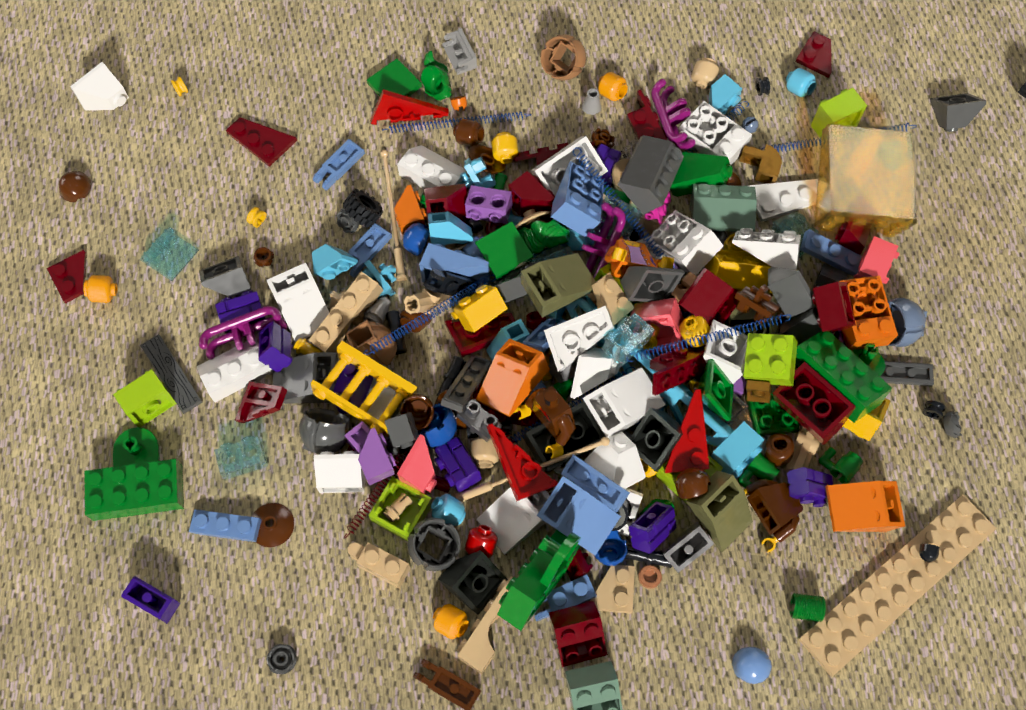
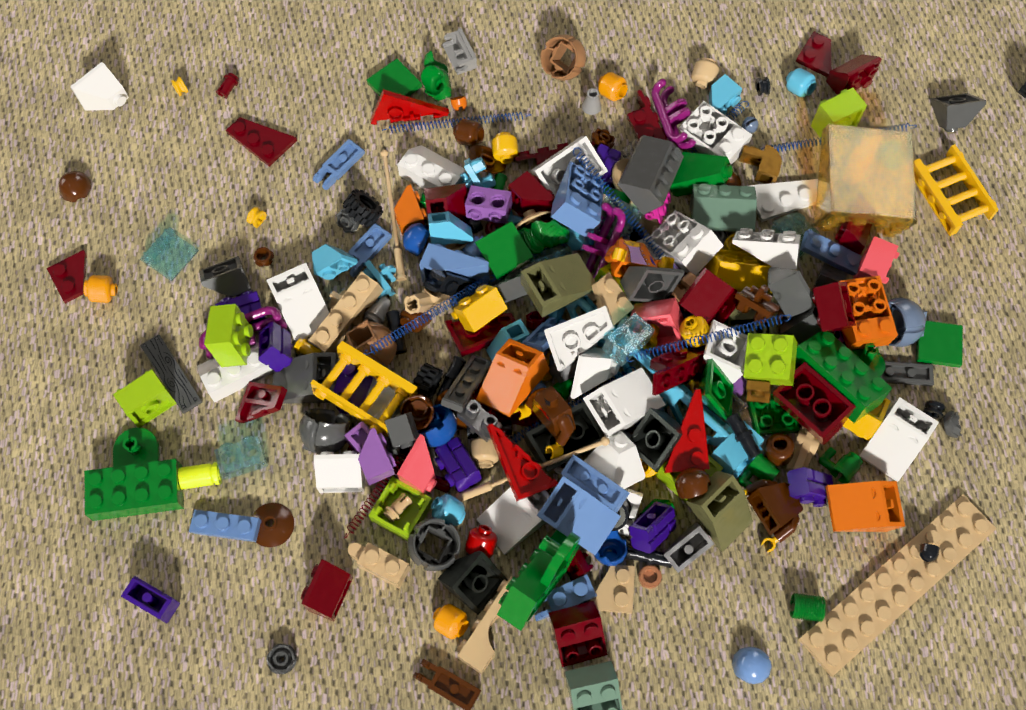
(199, 475): none -> neon yellow piece
(227, 85): none -> dark red pin
(228, 335): none -> lime brick
(326, 590): none -> dark red slope
(428, 380): none -> black tyre
(743, 435): none -> black pin
(854, 73): none -> dark red slope
(898, 439): none -> white slope
(940, 344): none -> green tile
(942, 205): none -> yellow fence

